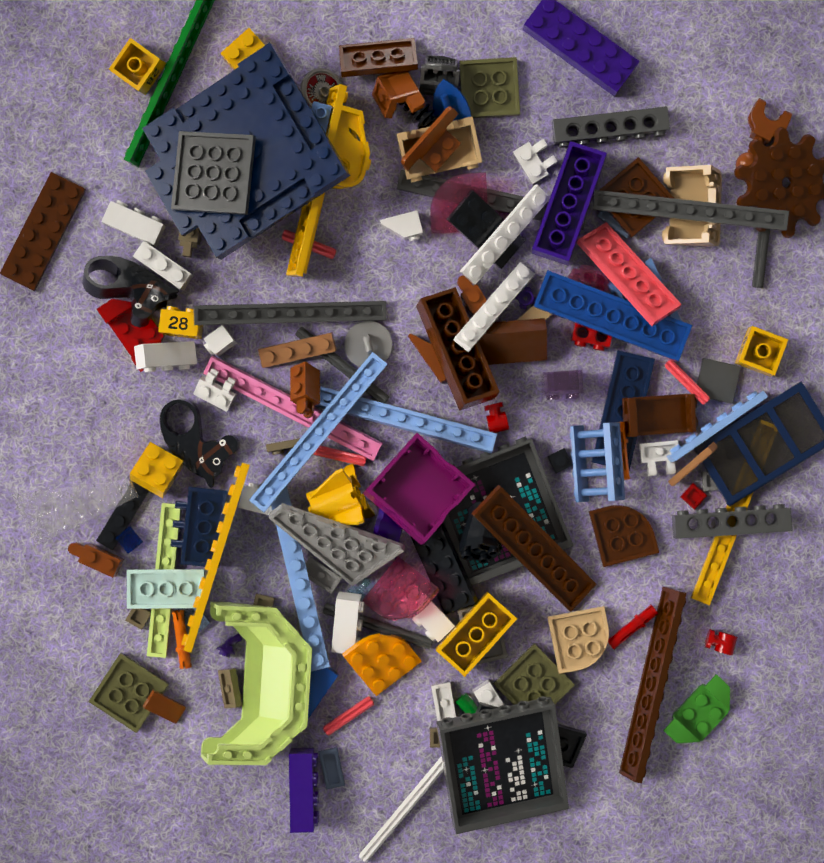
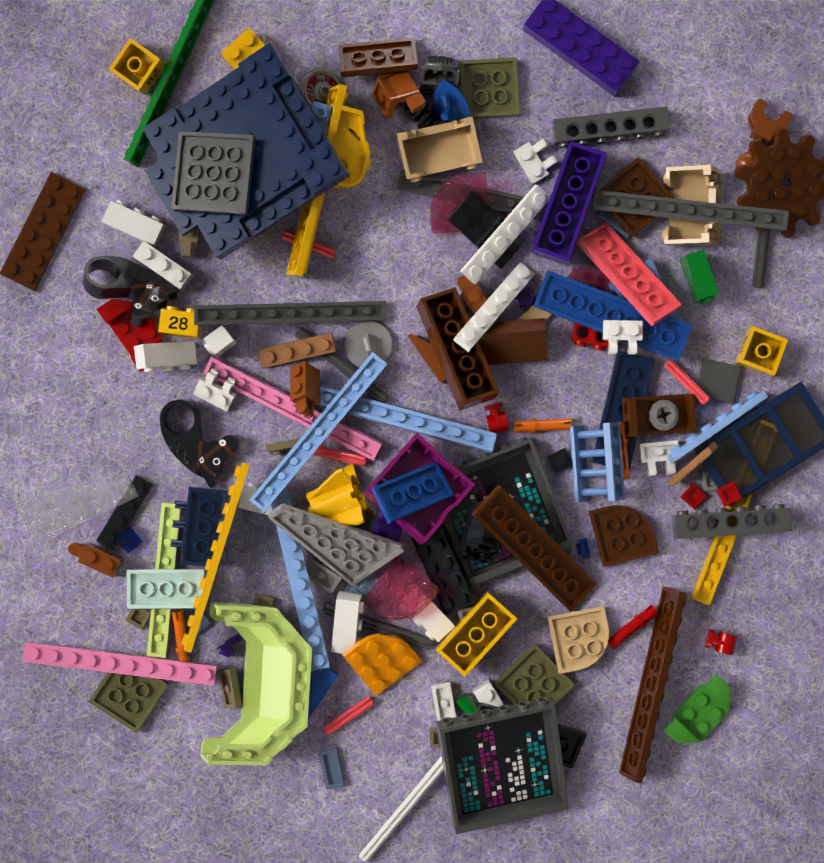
(120, 663): none -> bright pink plate
(156, 470): yellow brick -> none
(164, 706): dark orange tile -> none
(302, 790): dark purple brick -> none
(404, 225): white slope -> none
(412, 492): none -> blue tile
(435, 144): dark orange plate -> none
(542, 425): none -> orange pin
(562, 384): clear purple brick -> none
(582, 548): none -> clear blue plate
(622, 331): none -> white plate
(670, 419): none -> light grey gear
(699, 277): none -> green brick
(729, 494): none -> red tile

